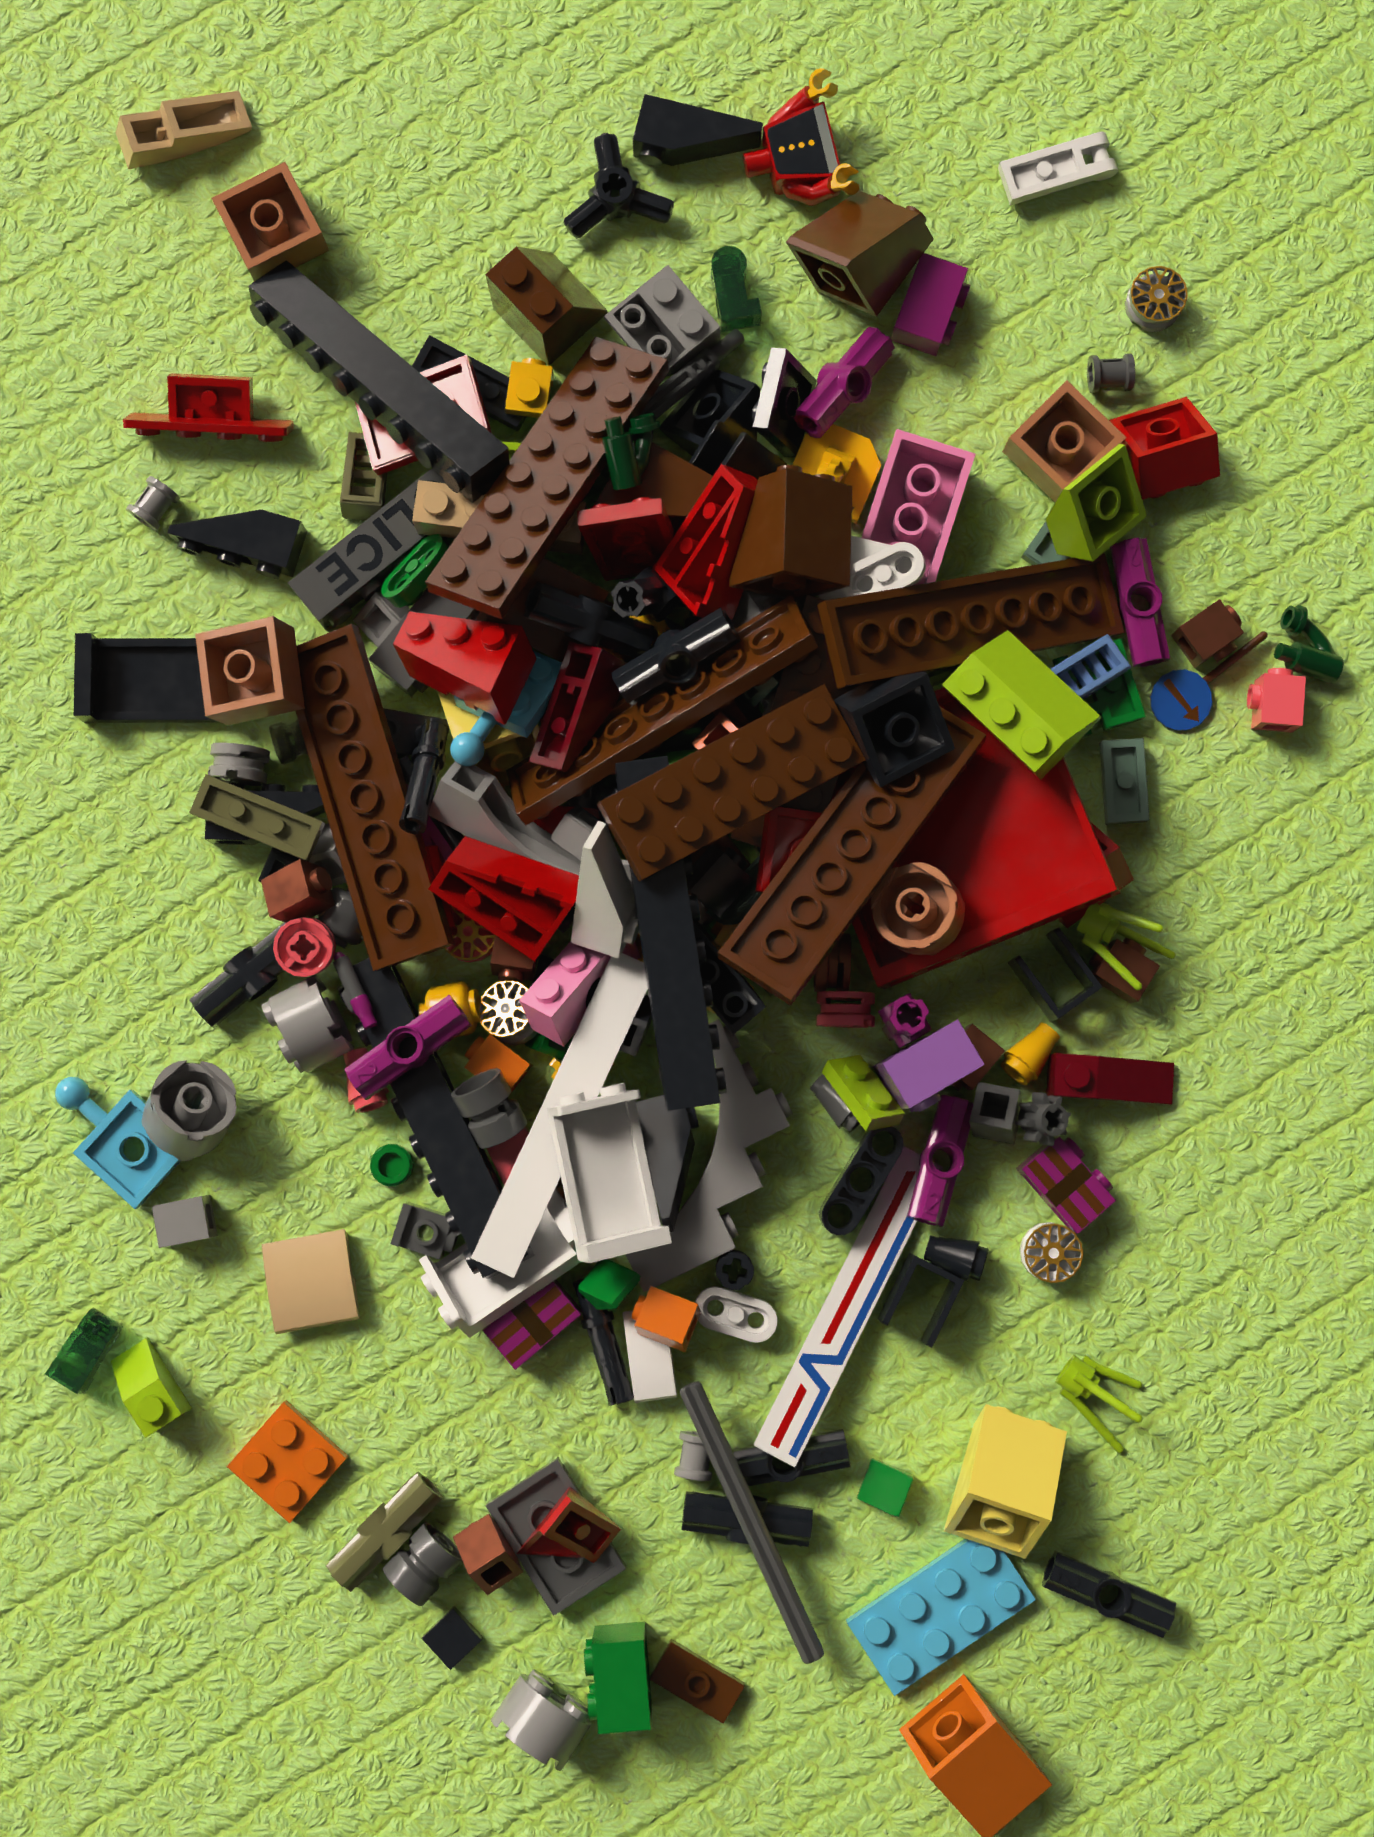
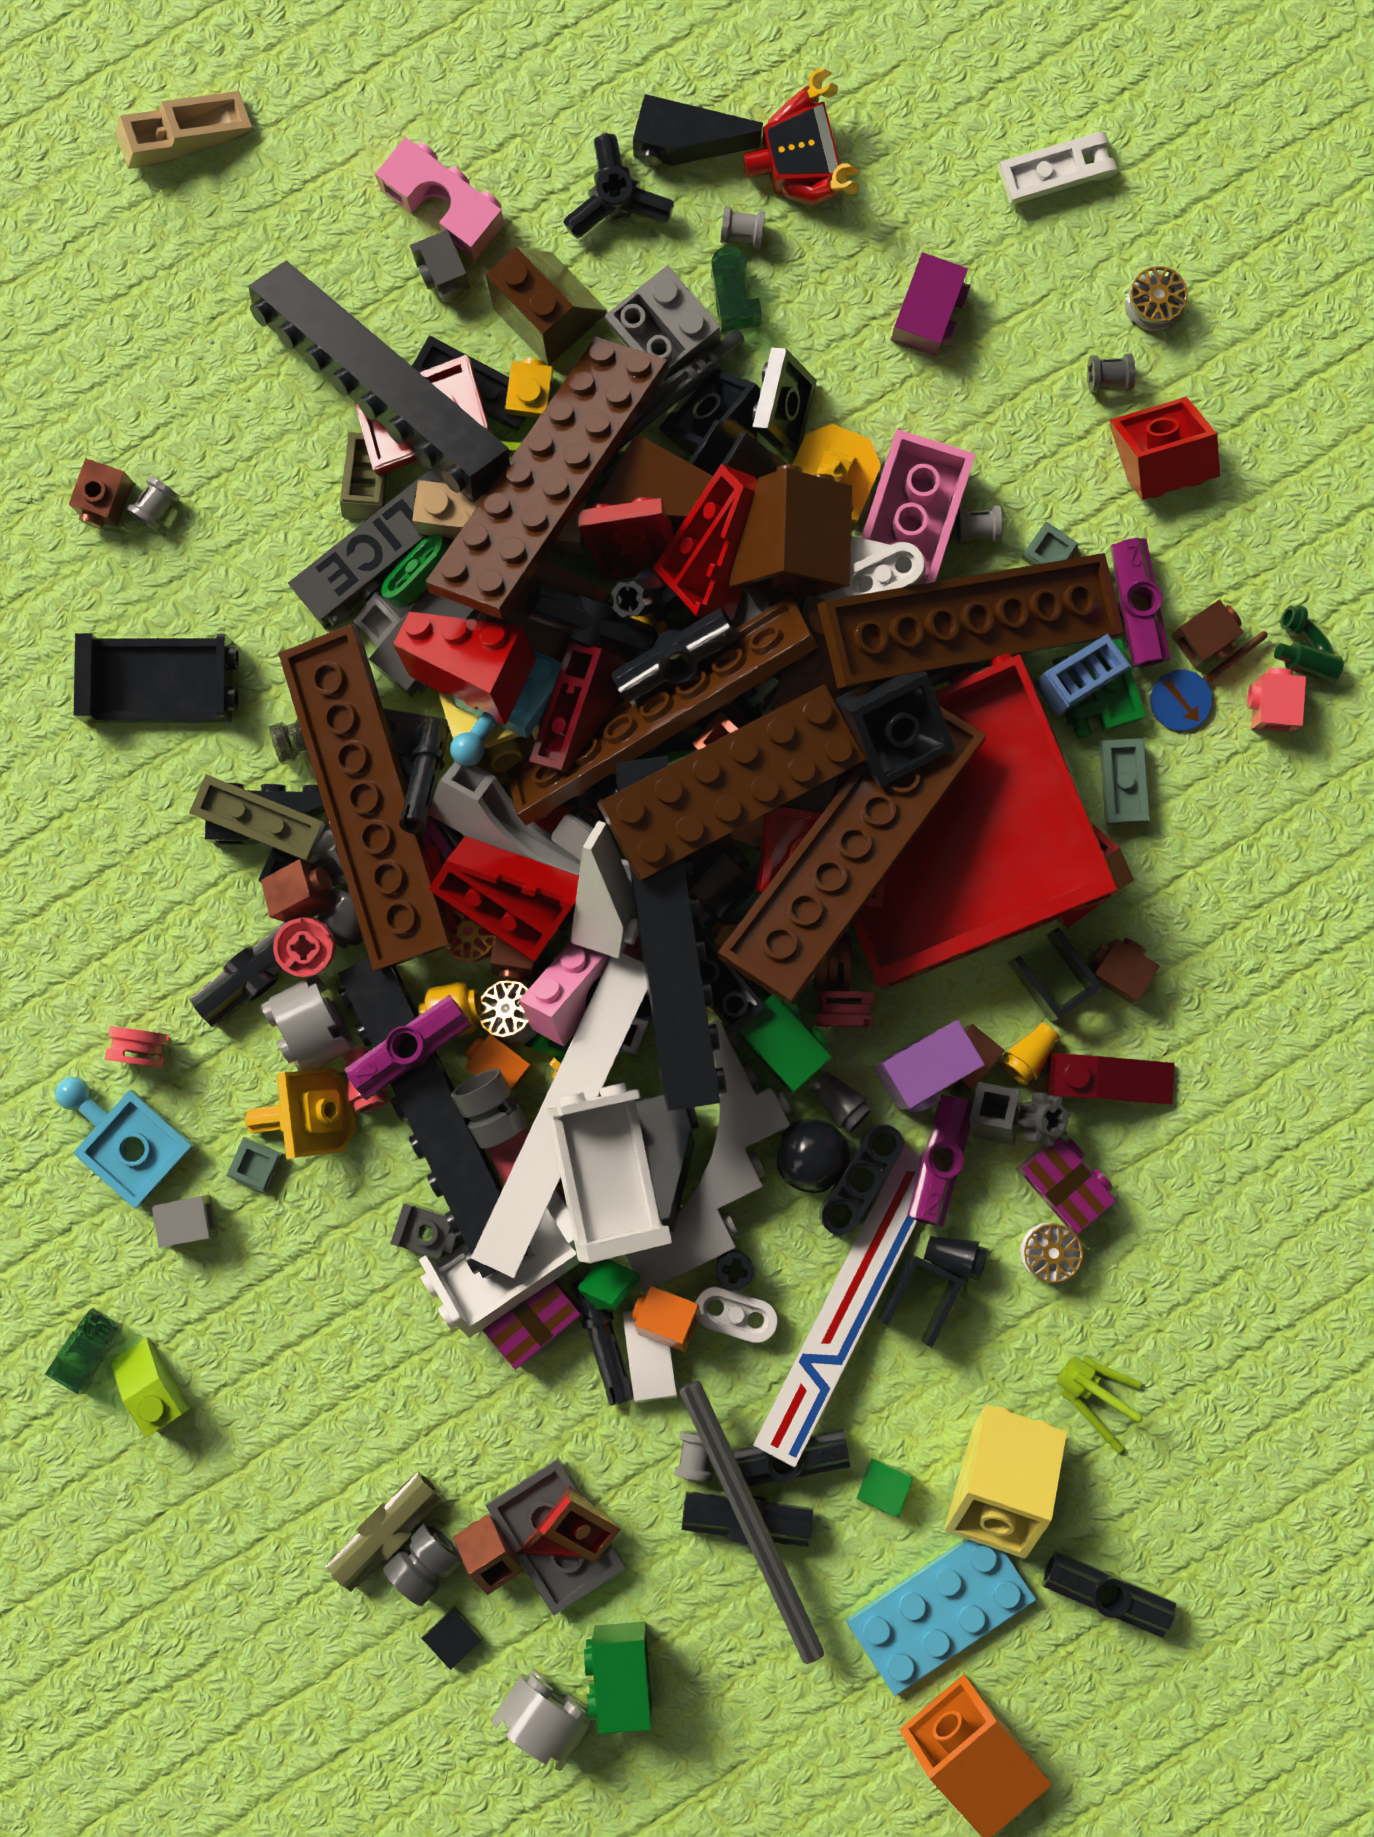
(100, 494): none -> copper brick
(136, 1042): none -> coral wheel
(189, 1109): light grey brick -> none
(209, 405): red bracket -> none
(239, 763): light grey wheel -> none
(249, 537): black slope -> none
(249, 671): nougat brick -> none
(254, 1164): none -> sand green tile
(270, 221): nougat brick -> none
(287, 1461): orange plate -> none
(310, 1113): none -> yellow piece
(310, 1281): tan slope -> none
(354, 994): piece -> none
(391, 1165): green tile -> none
(415, 175): none -> bright pink arch
(440, 266): none -> dark grey brick
(624, 461): dark green plant -> none
(697, 1681): reddish brown plate -> none
(742, 227): none -> light grey bush
(785, 1043): none -> green brick
(812, 1155): none -> black helmet
(844, 382): magenta piece -> none
(861, 249): reddish brown slope -> none
(863, 1092): lime plate -> none
(905, 1020): magenta piece -> none
(924, 886): nougat brick -> none
(979, 524): none -> light grey bush
(1021, 702): lime slope -> none
(1061, 440): nougat brick -> none
(1097, 508): lime slope -> none
(1104, 922): lime plant -> none

